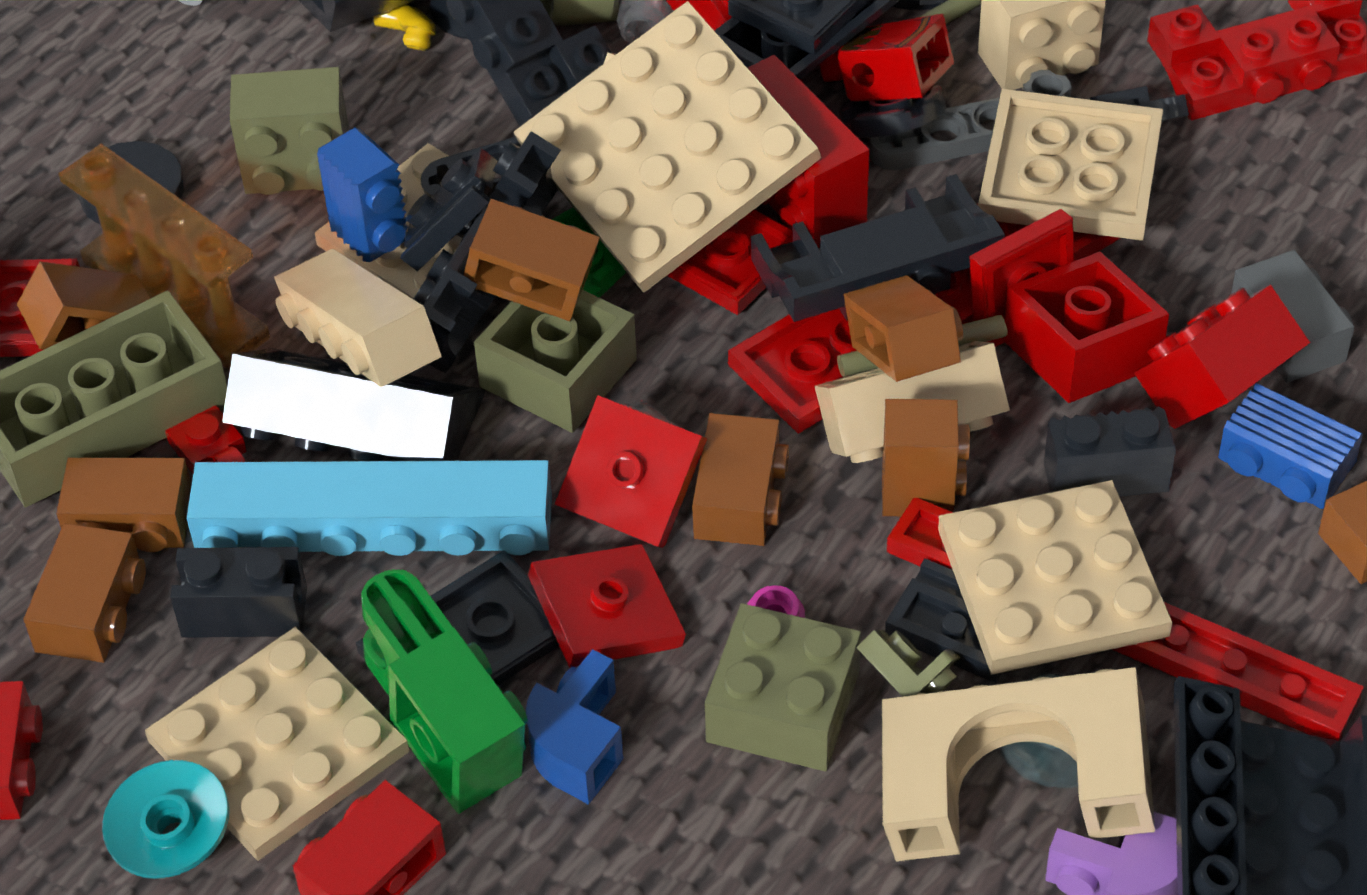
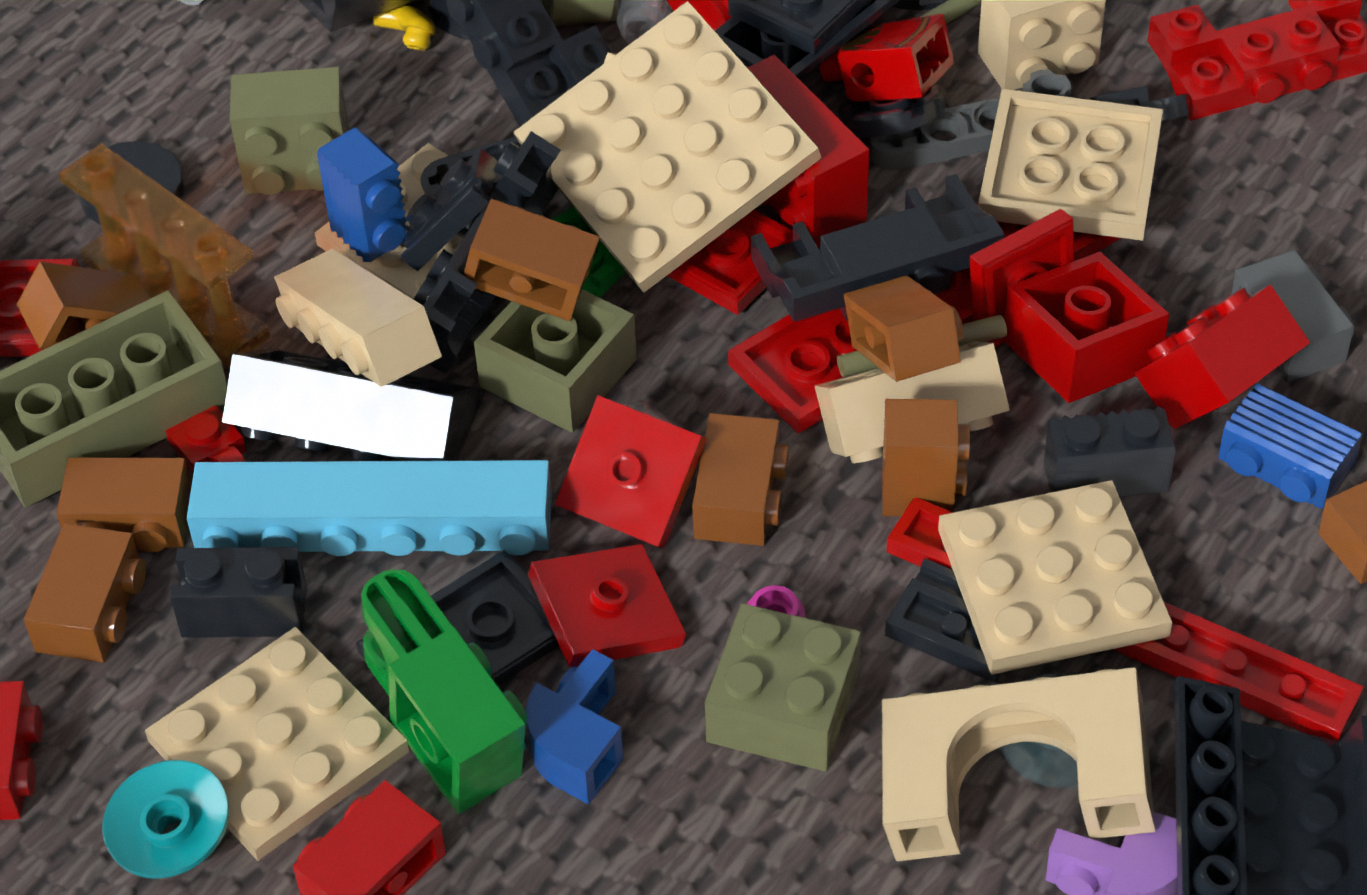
(897, 660): olive bracket -> none

